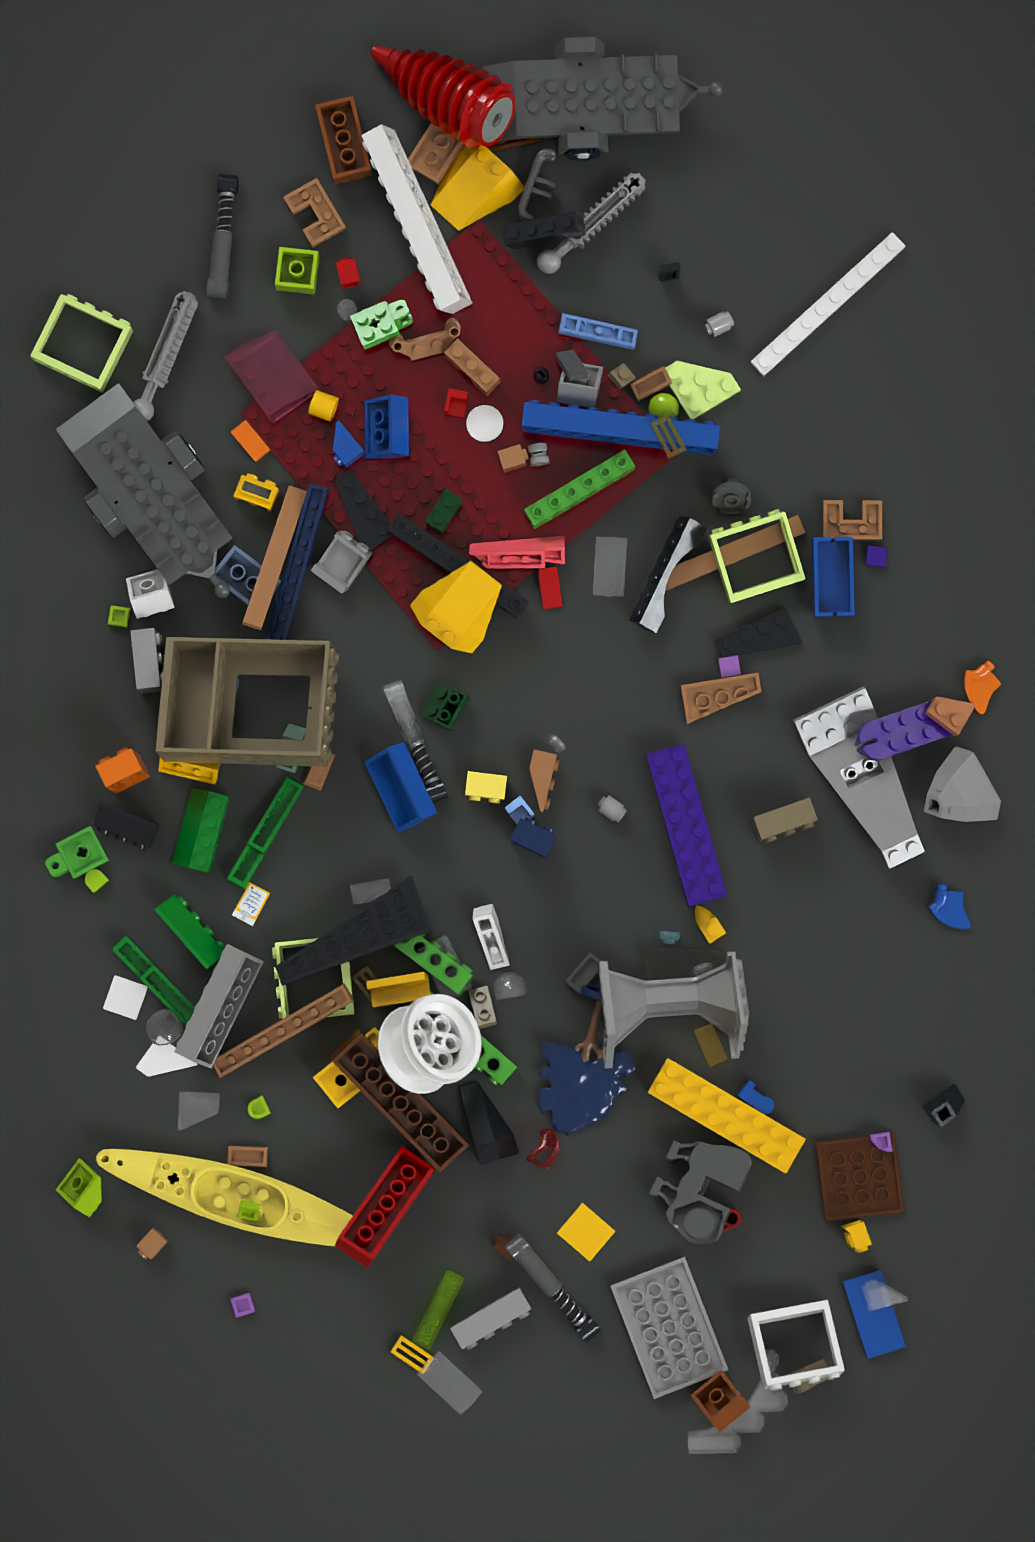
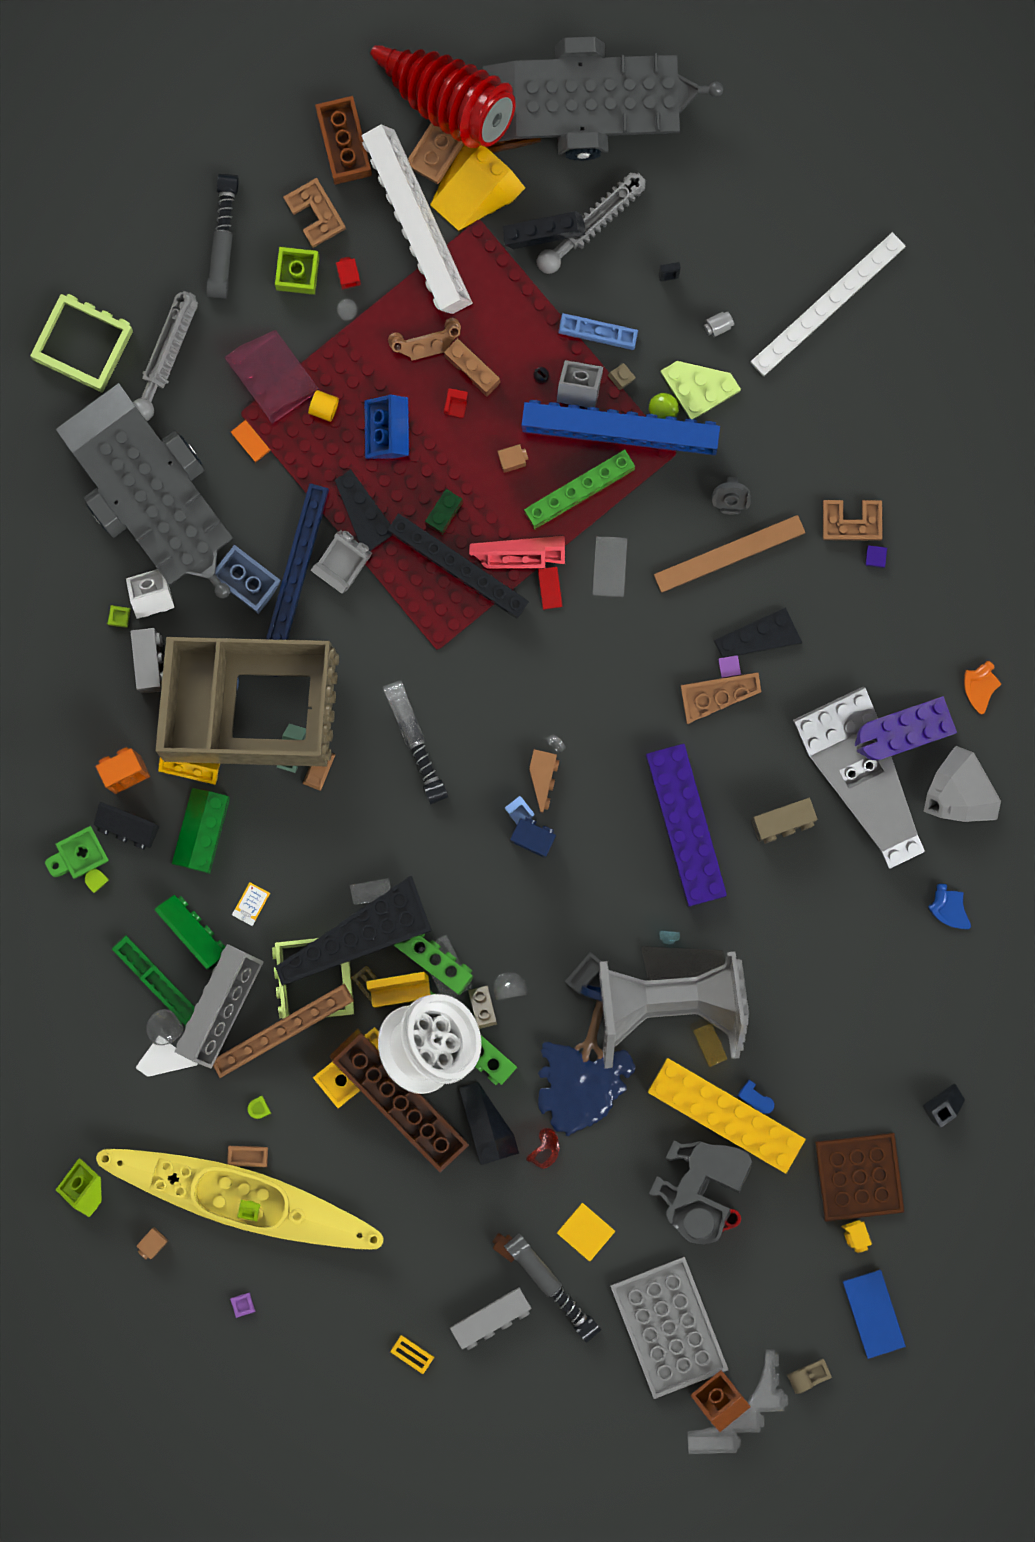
(125, 997): white sticker -> none
(196, 1107): clear wing -> none
(256, 492): yellow window -> none
(265, 834): green slope -> none
(274, 558): medium nougat tile -> none
(345, 447): blue slope -> none
(384, 1207): red brick -> none
(388, 326): plate -> none
(400, 787): blue piece -> none
(438, 1309): clear neon green plate -> none
(445, 706): dark green brick -> none
(449, 1383): clear piece -> none
(458, 607): yellow wedge -> none
(484, 423): white sticker -> none
(485, 786): light yellow brick -> none
(490, 936): white slope -> none
(532, 180): dark grey piece -> none
(538, 454): light grey wheel -> none
(571, 365): dark grey tile -> none
(611, 808): light grey brick -> none
(650, 606): black arch -> none
(651, 383): medium nougat tile -> none
(675, 451): clear yellow tile -> none
(702, 968): clear tile -> none
(708, 924): yellow plate -> none
(767, 586): yellowish green window -> none
(787, 1313): white window -> none
(833, 576): blue piece -> none
(879, 1295): clear slope -> none
(882, 1141): medium lavender tile -> none
(950, 713): nougat wing -> none

